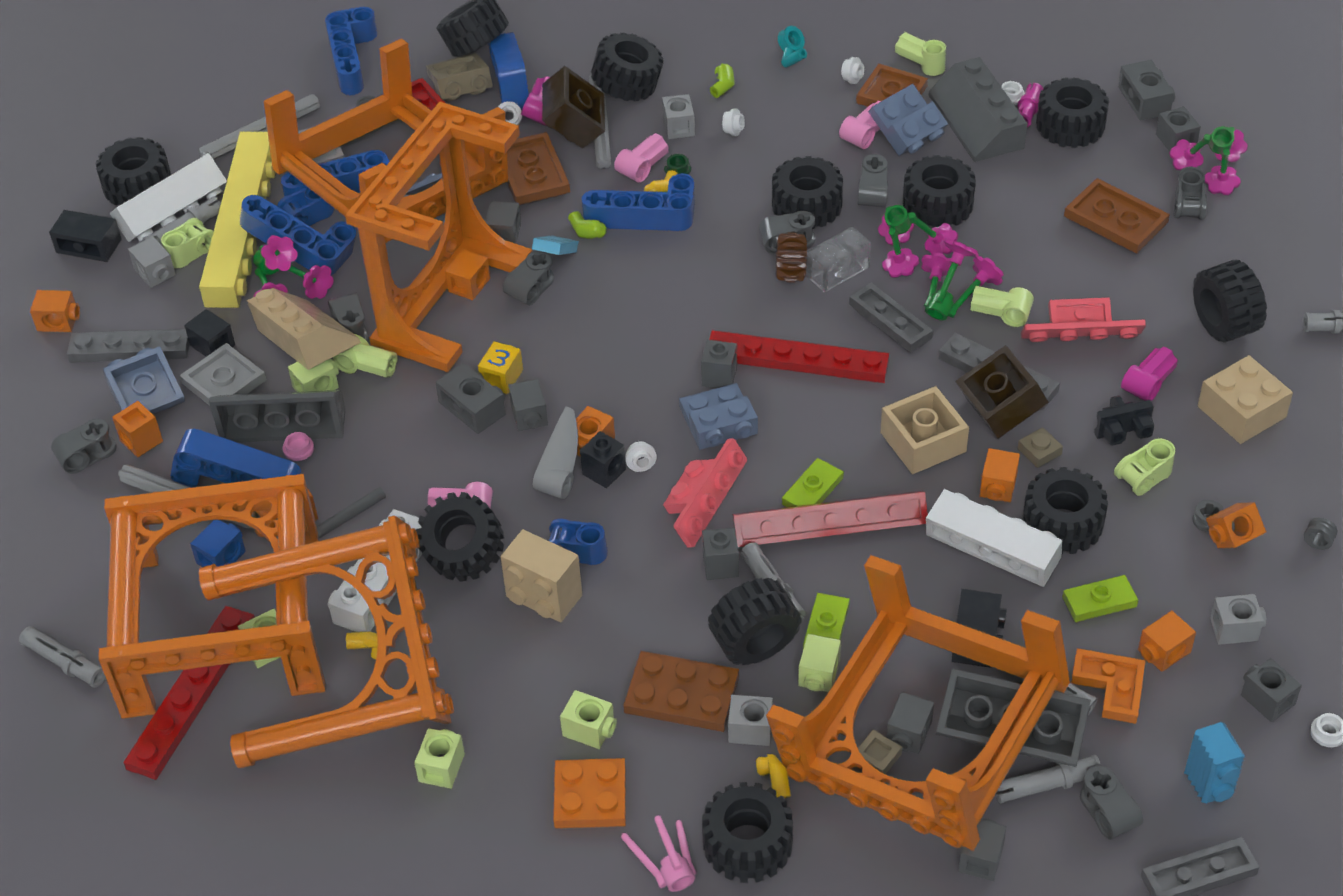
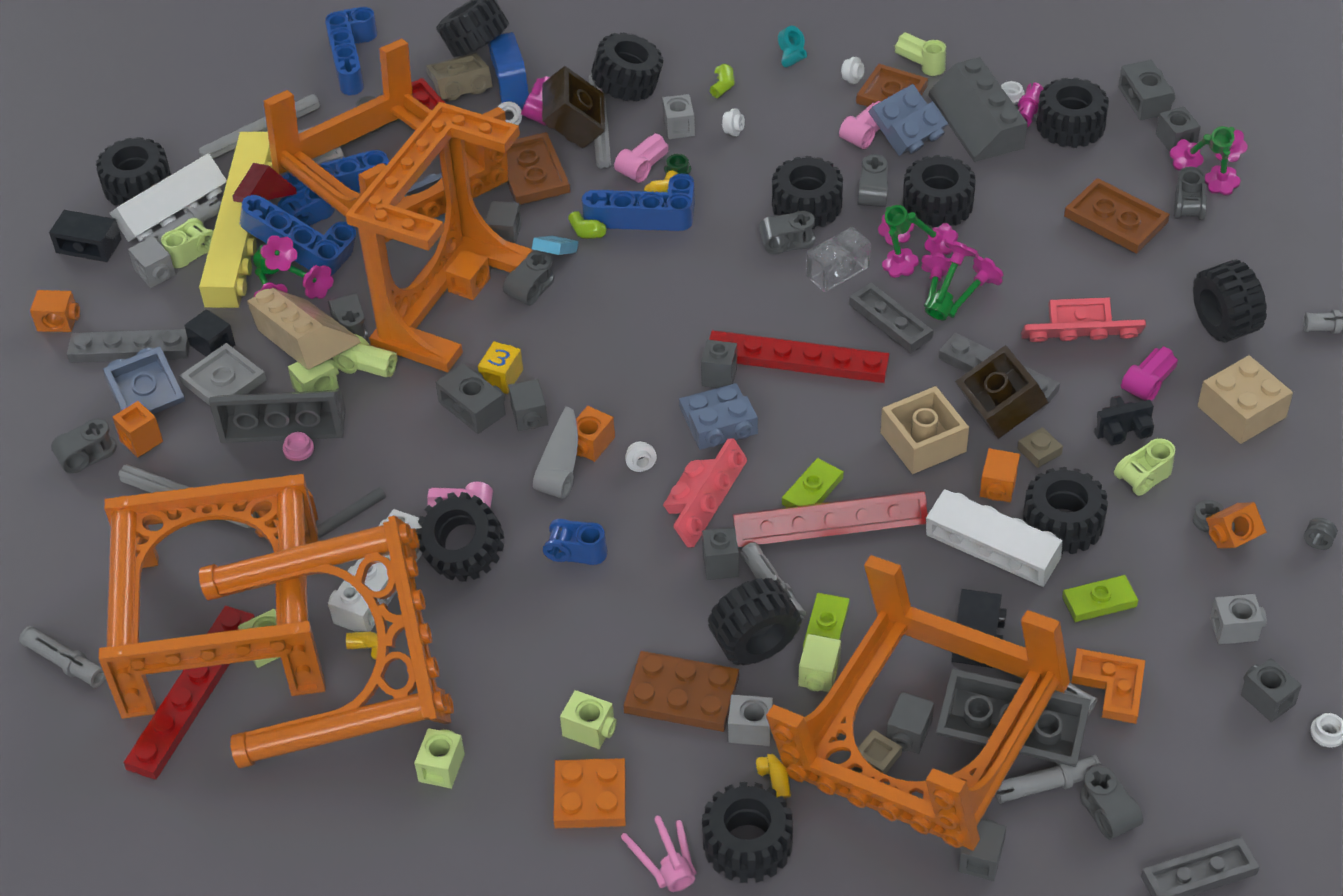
(218, 544): blue brick -> none
(224, 460): blue beam -> none
(264, 182): none -> dark red slope
(541, 576): tan brick -> none
(603, 459): black brick -> none
(791, 257): reddish brown gear -> none
(1010, 306): yellowish green piece -> none
(1166, 641): orange brick -> none
(1214, 763): dark azure brick -> none

